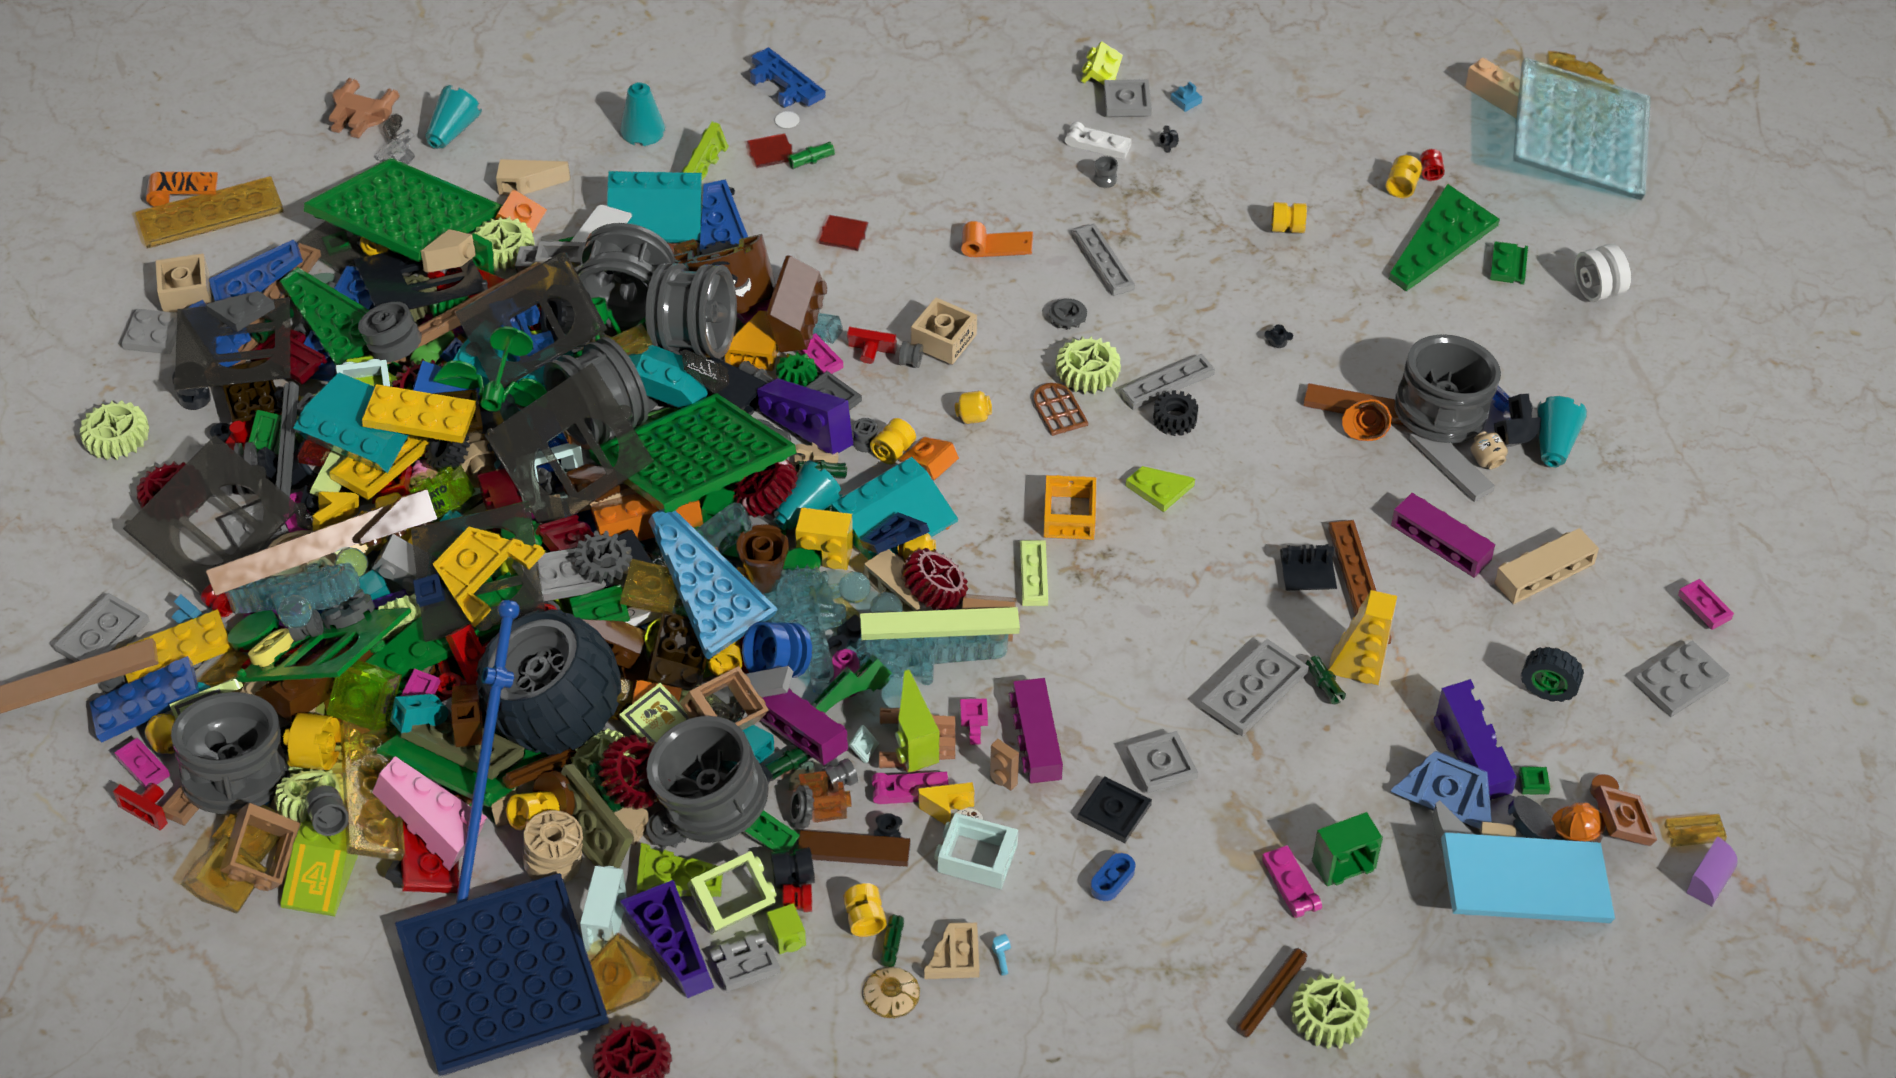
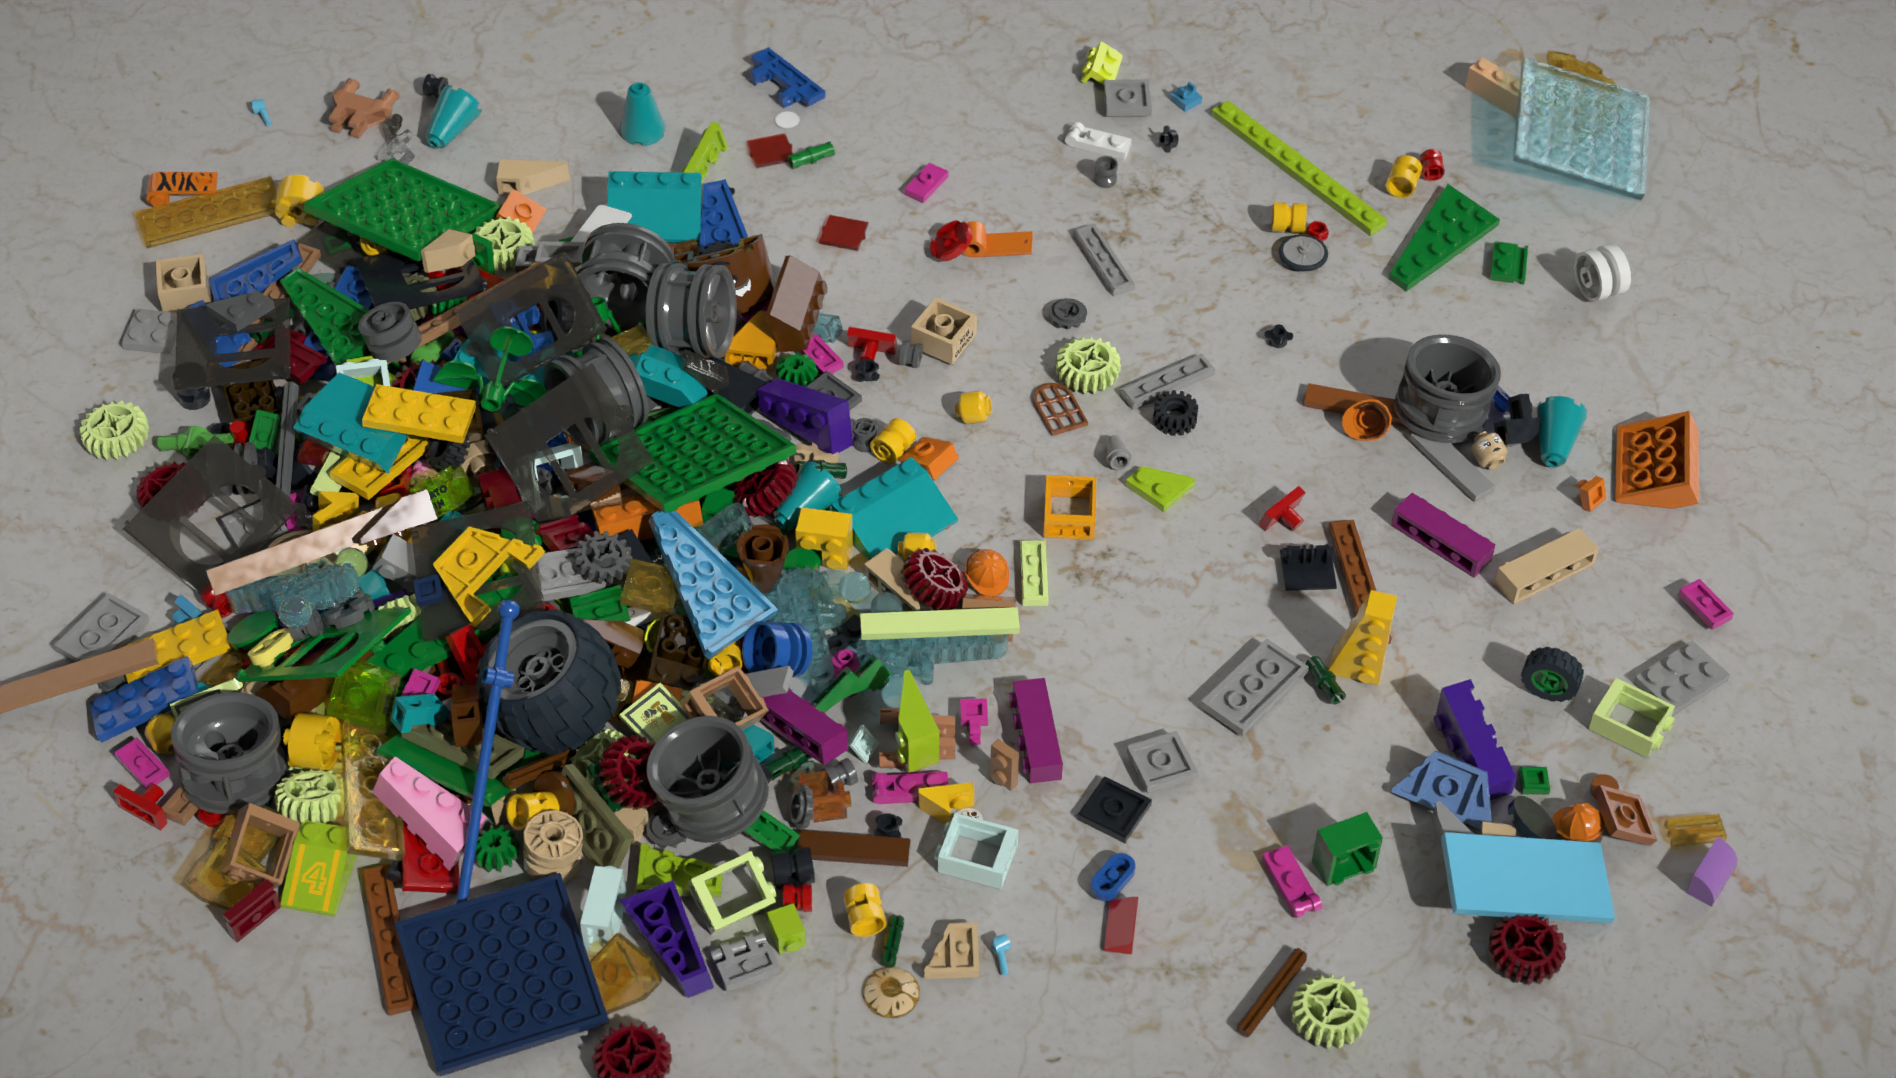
(191, 441): none -> bright green pin
(211, 820): none -> red plate
(251, 910): none -> dark red plate
(259, 107): none -> medium azure hand
(290, 200): none -> yellow brick
(326, 810): dark grey wheel -> none
(392, 963): none -> dark orange tile
(433, 85): none -> black wheel
(496, 848): none -> green gear
(867, 371): none -> black plate
(894, 532): dark blue wing -> none
(926, 182): none -> dark pink plate
(951, 240): none -> red tile
(987, 572): none -> orange piece
(1117, 453): none -> light grey cone
(1121, 925): none -> red slope
(1284, 510): none -> red tile
(1299, 168): none -> lime plate
(1303, 252): none -> light grey wheel
(1317, 229): none -> red plate
(1527, 957): none -> dark red gear
(1591, 492): none -> orange tile
(1640, 702): none -> yellowish green window
(1658, 462): none -> orange slope

